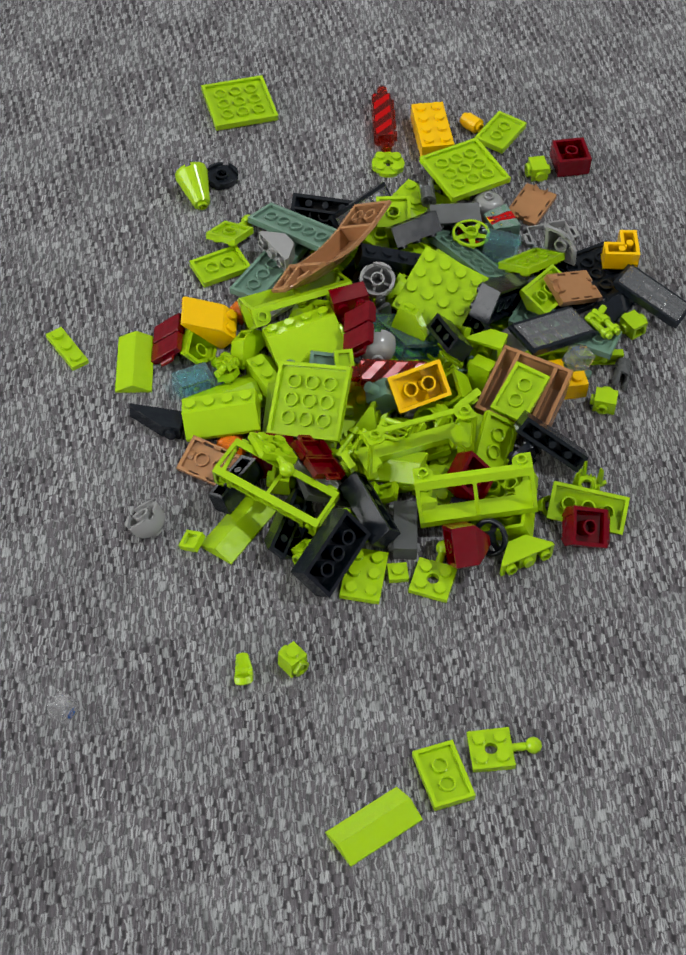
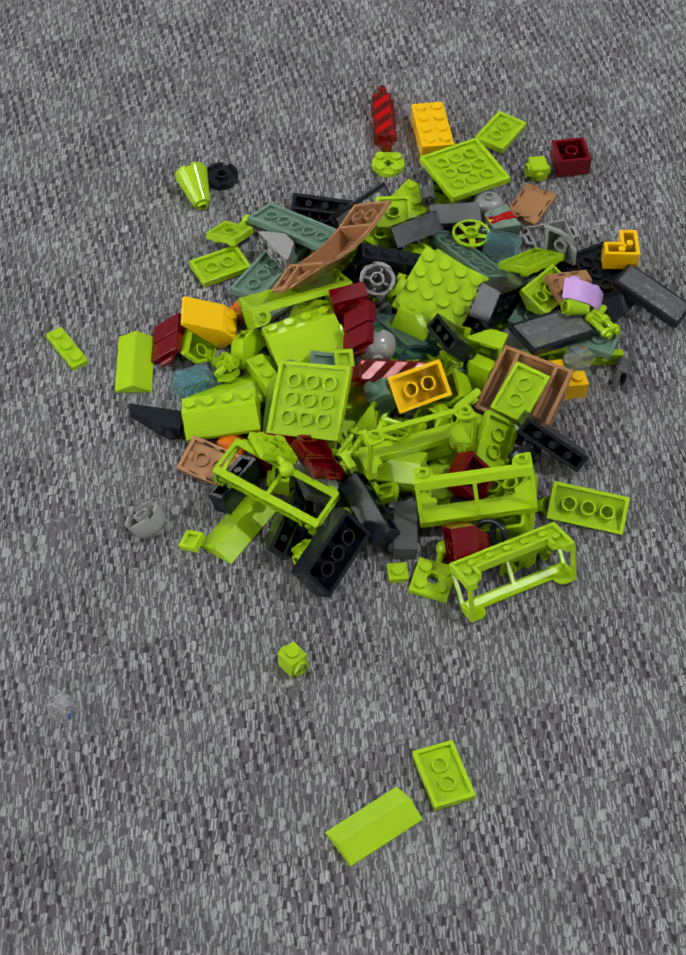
(239, 102): lime plate -> none
(243, 670): lime hair -> none
(365, 577): lime plate -> none
(469, 568): none -> lime windscreen
(471, 122): yellow brick -> none
(504, 756): lime plate -> none
(573, 307): none -> lime cone
(581, 477): lime piece -> none
(583, 292): none -> lavender brick
(586, 527): dark red slope -> none
(604, 400): lime brick -> none
(633, 324): lime brick -> none

